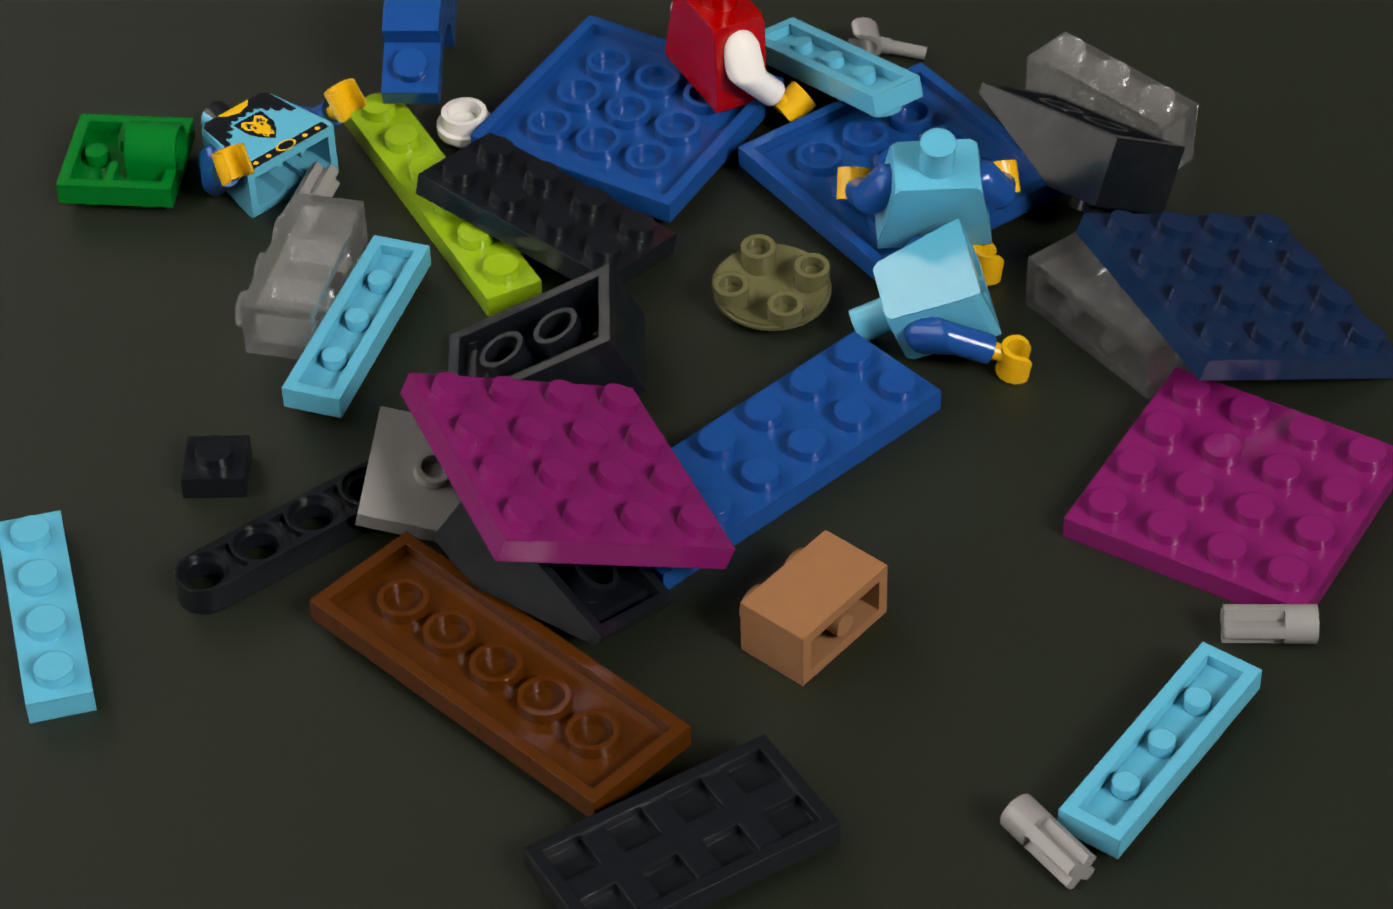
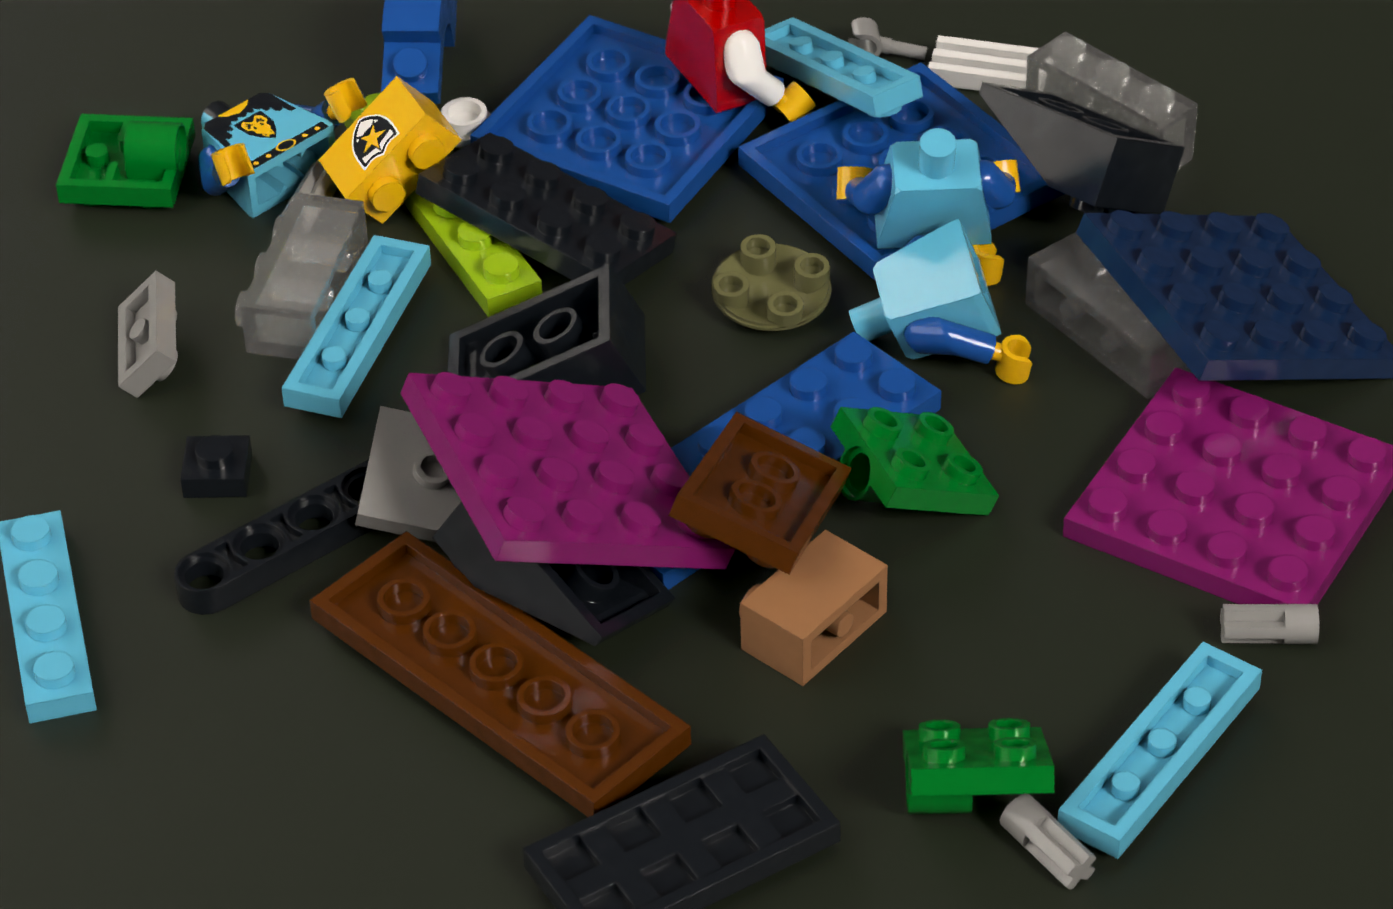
(147, 335): none -> light grey plate
(388, 148): none -> yellow brick
(760, 493): none -> reddish brown plate
(910, 462): none -> green plate
(954, 764): none -> green plate
(971, 62): none -> white tile

